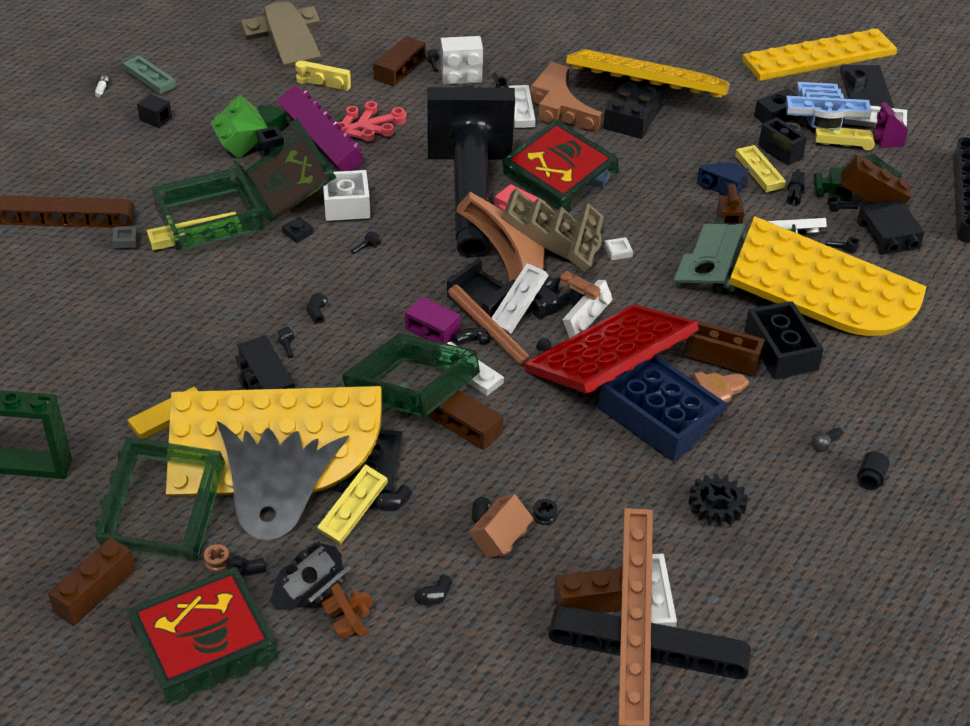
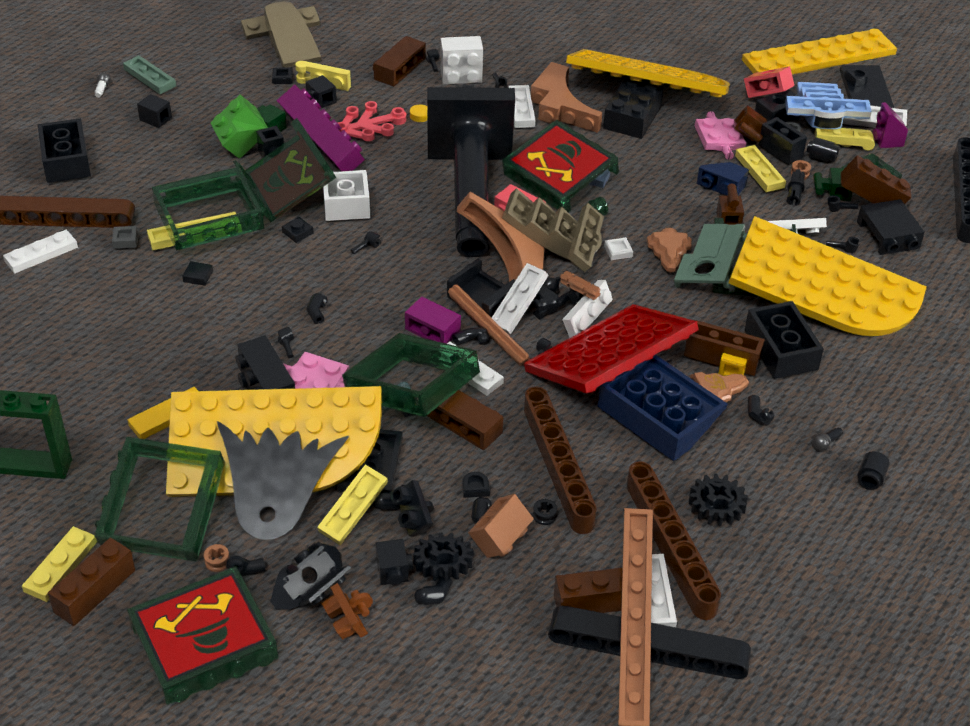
(40, 251): none -> white plate
(59, 563): none -> light yellow plate
(63, 150): none -> black brick
(197, 273): none -> black tile
(282, 75): none -> black tile
(316, 372): none -> bright pink plate
(322, 91): none -> black brick
(393, 562): none -> black brick
(413, 507): none -> black hips
(418, 113): none -> yellow tile
(443, 556): none -> black gear
(475, 485): none -> black tile
(560, 460): none -> reddish brown beam
(600, 205): none -> clear green bush
(669, 247): none -> nougat rock
(674, 542): none -> reddish brown beam
(719, 134): none -> bright pink plate
(732, 365): none -> yellow tile
(749, 124): none -> reddish brown brick
(763, 416): none -> black arm
(769, 82): none -> coral brick
(803, 166): none -> nougat bush
(823, 150): none -> black brick

